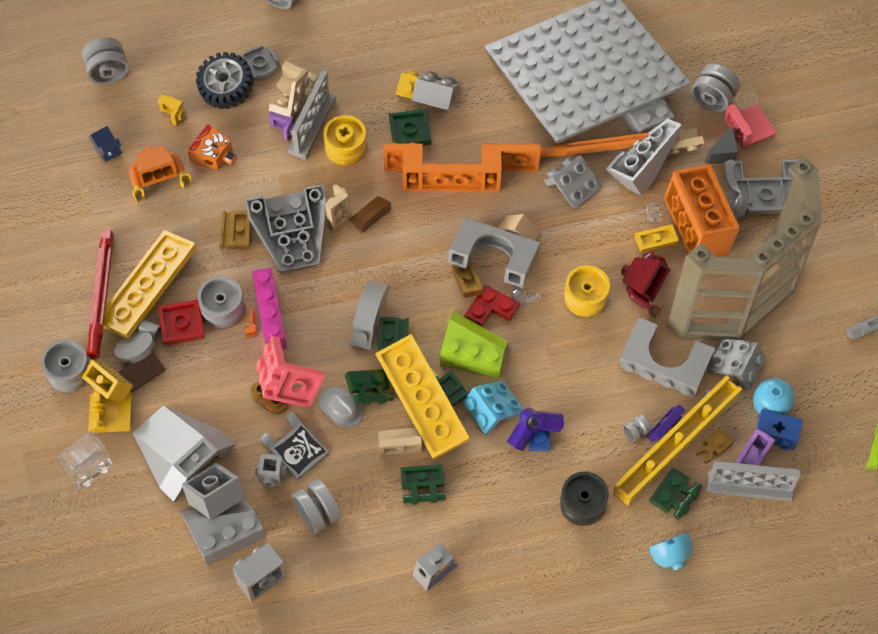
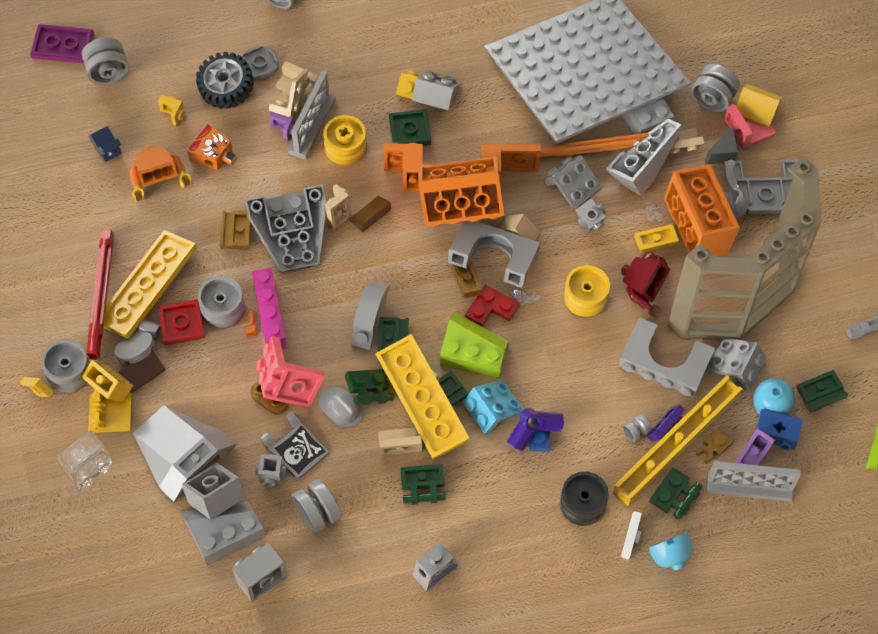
(37, 386): none -> yellow tile
(60, 43): none -> magenta tile
(460, 191): none -> orange brick
(587, 209): none -> light grey brick
(632, 535): none -> white plate
(758, 105): none -> yellow slope
(822, 391): none -> dark green plate

